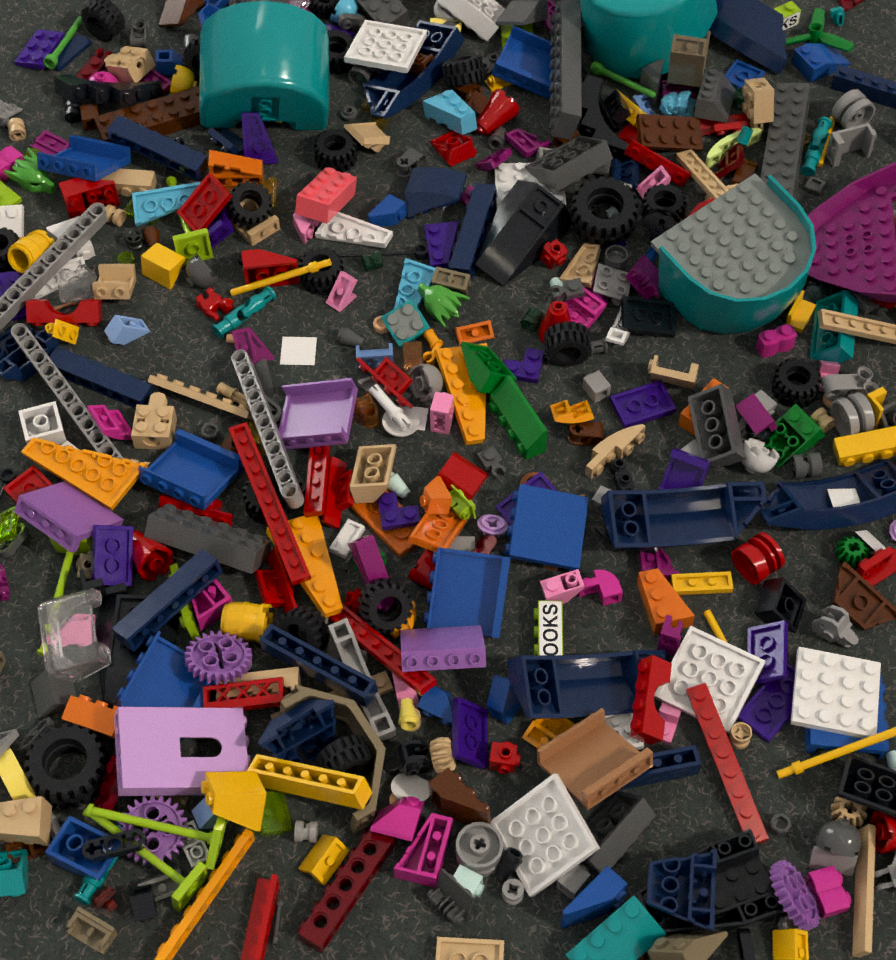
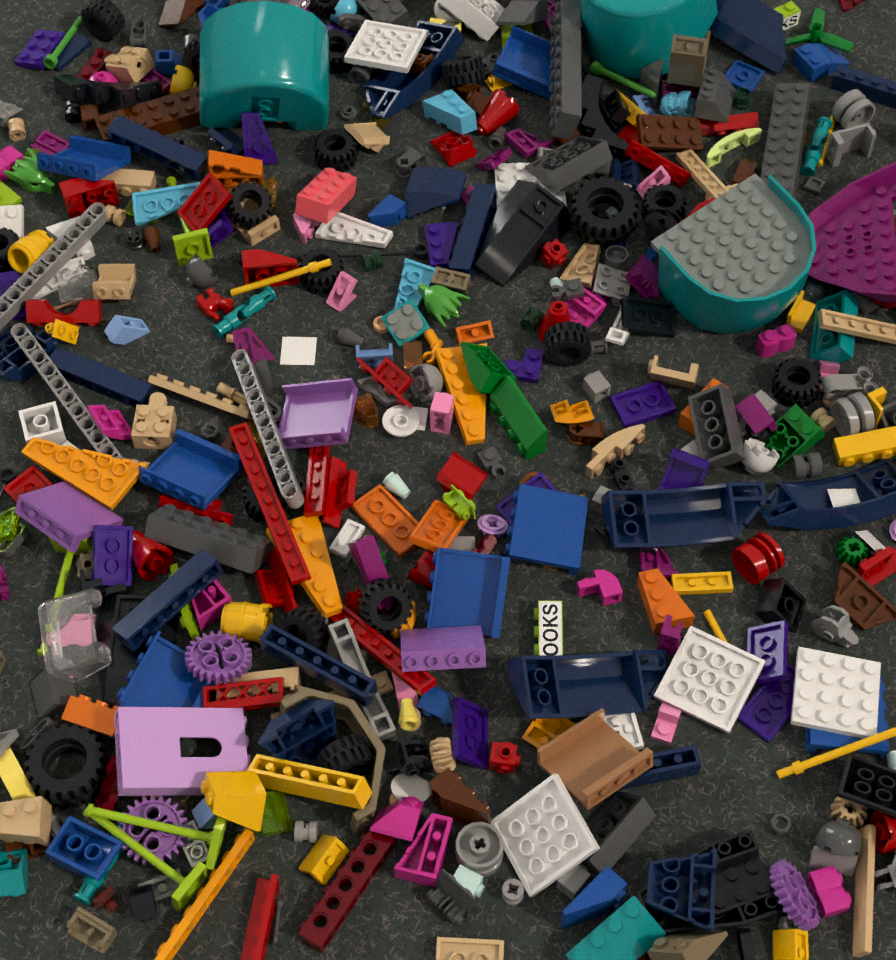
(122, 850): black beam -> none
(126, 258): clear neon green tile -> none
(162, 265): yellow slope -> none
(372, 472): tan slope -> none
(394, 517): dark purple plate -> none
(395, 413): white pin -> none
(436, 498): orange slope -> none
(502, 700): blue slope -> none
(509, 862): black cone -> none
(562, 587): bright pink slope -> none
(646, 722): red arch -> none
(726, 762): red plate -> none
(731, 160): dark red wing -> none
(741, 731): tan wheel -> none
(744, 135): teal hinge -> none
(758, 102): tan brick -> none
(837, 15): teal piece -> none

